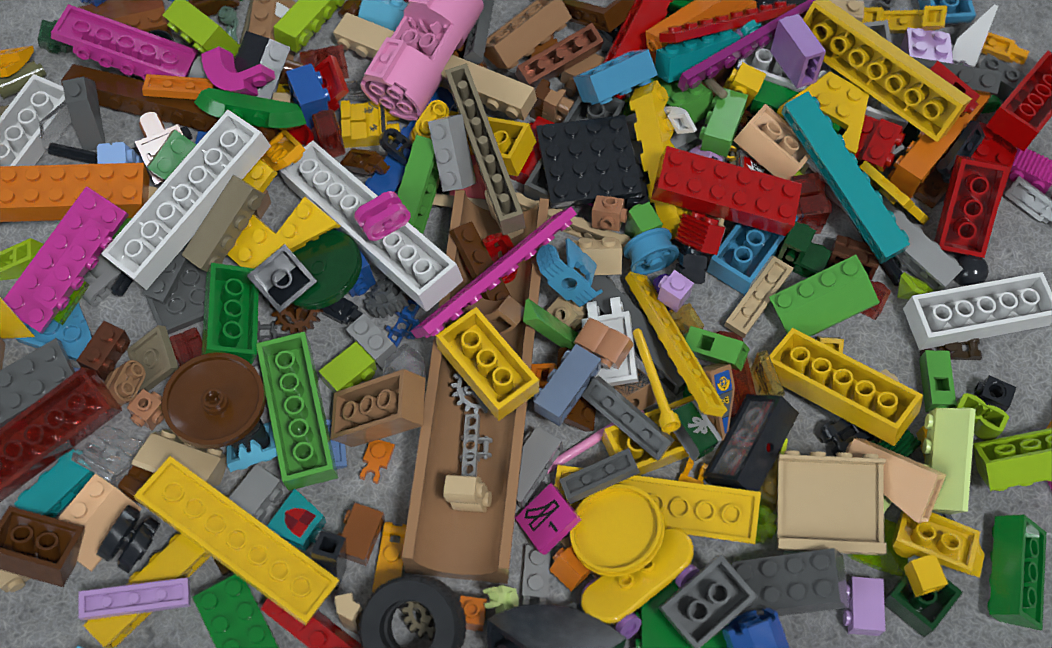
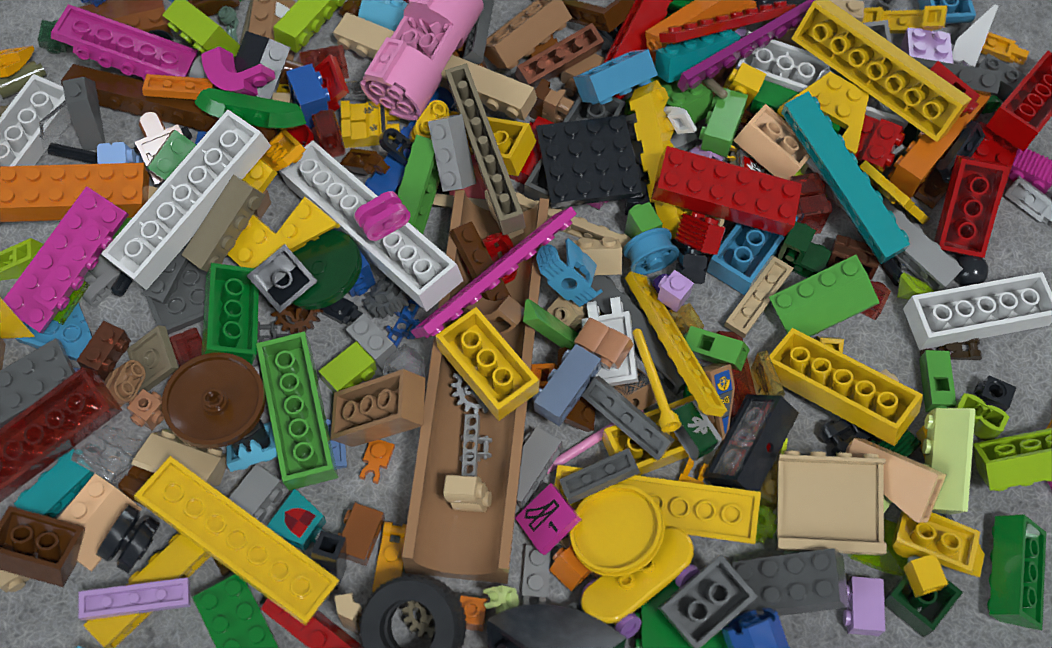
(608, 213): nougat brick -> none
(750, 27): teal plate -> none
(797, 51): medium lavender brick -> none

